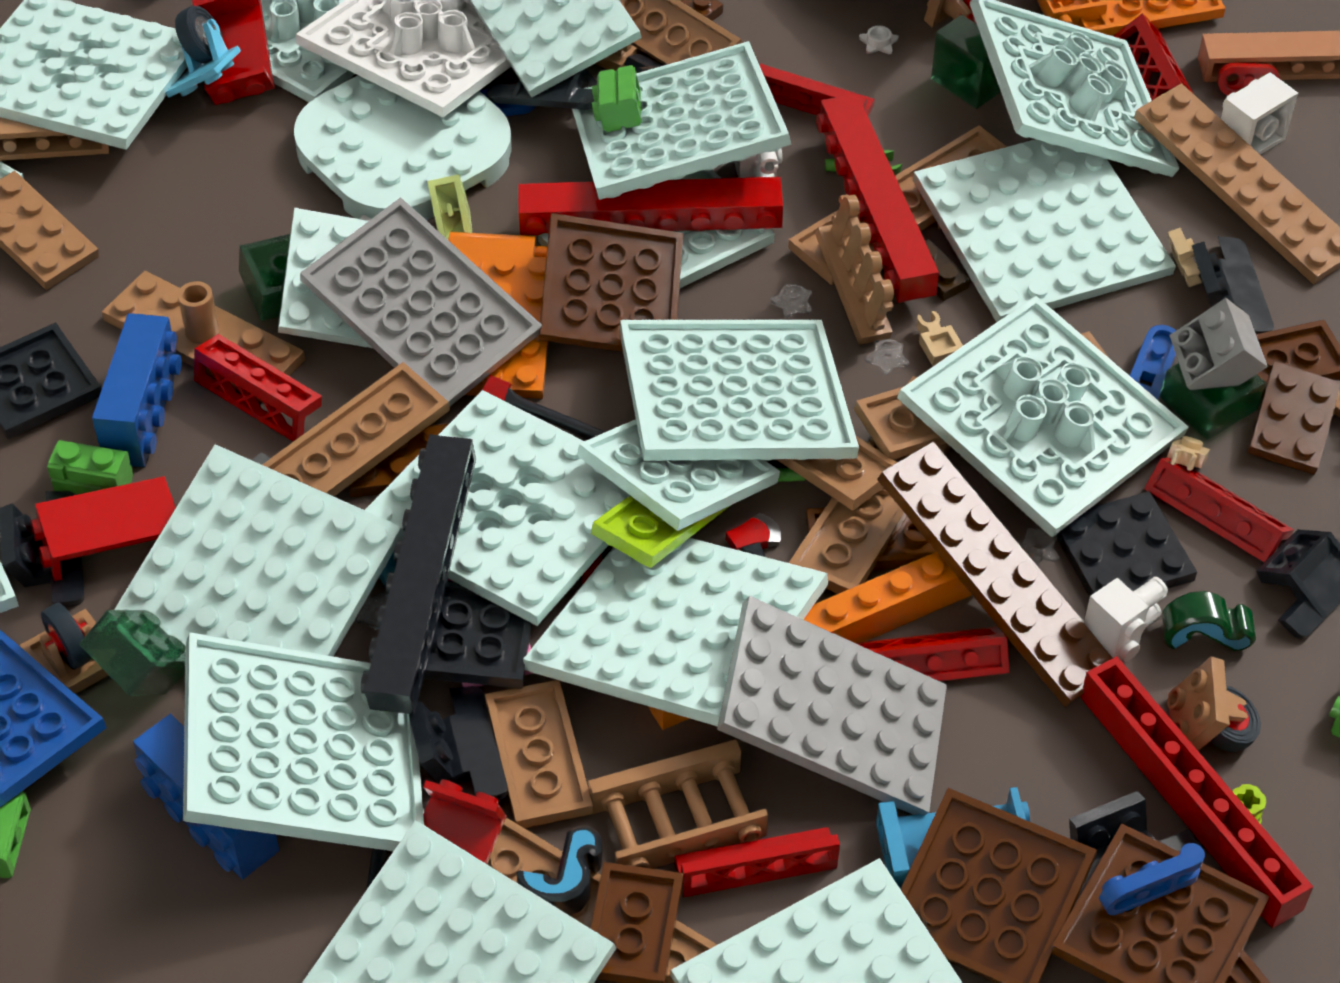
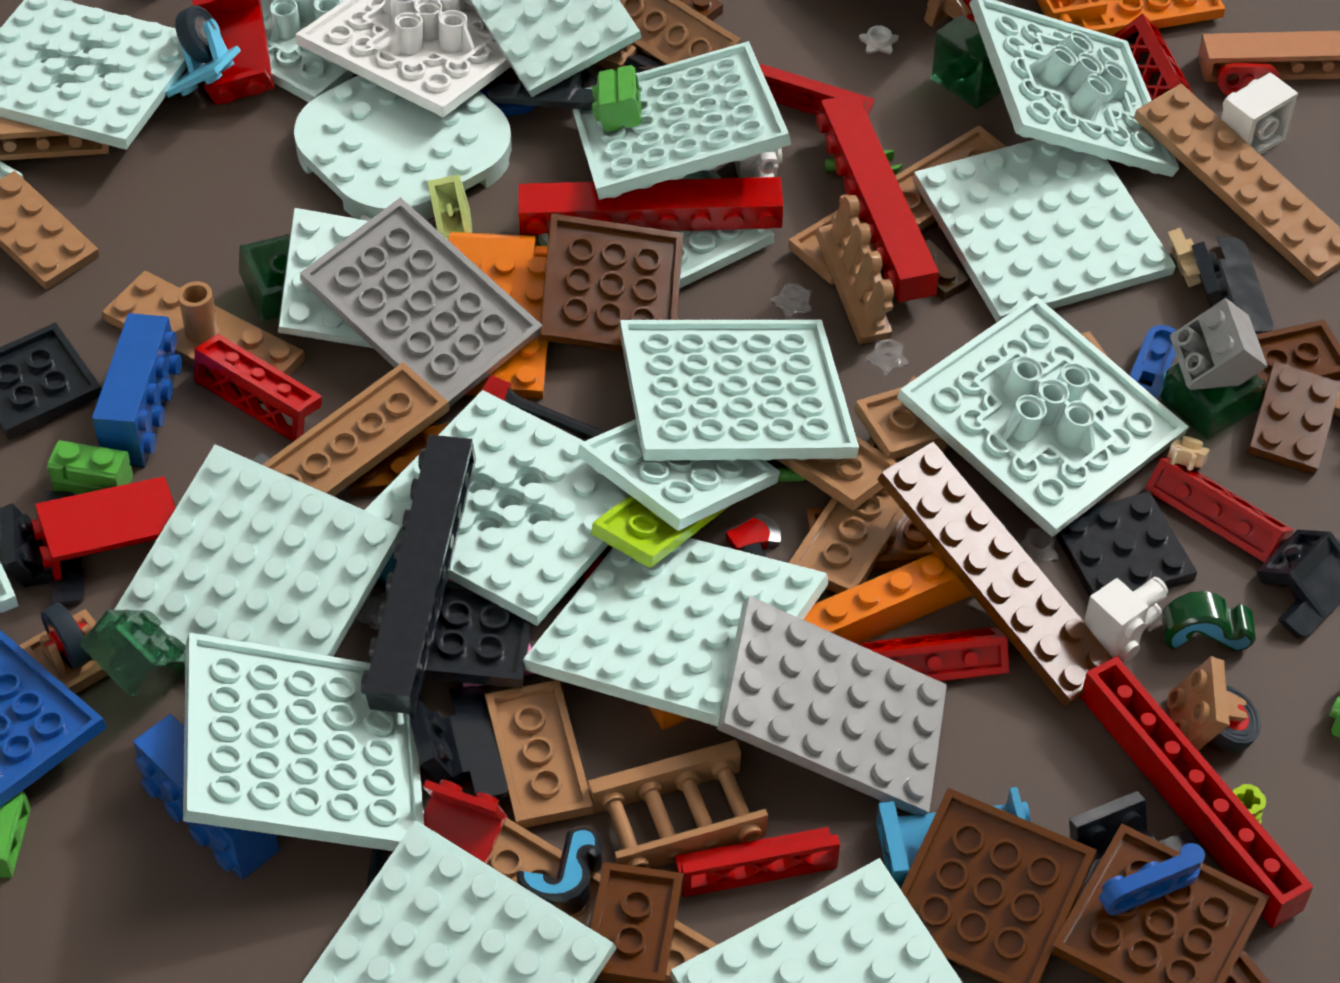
(936, 340): tan plate -> none

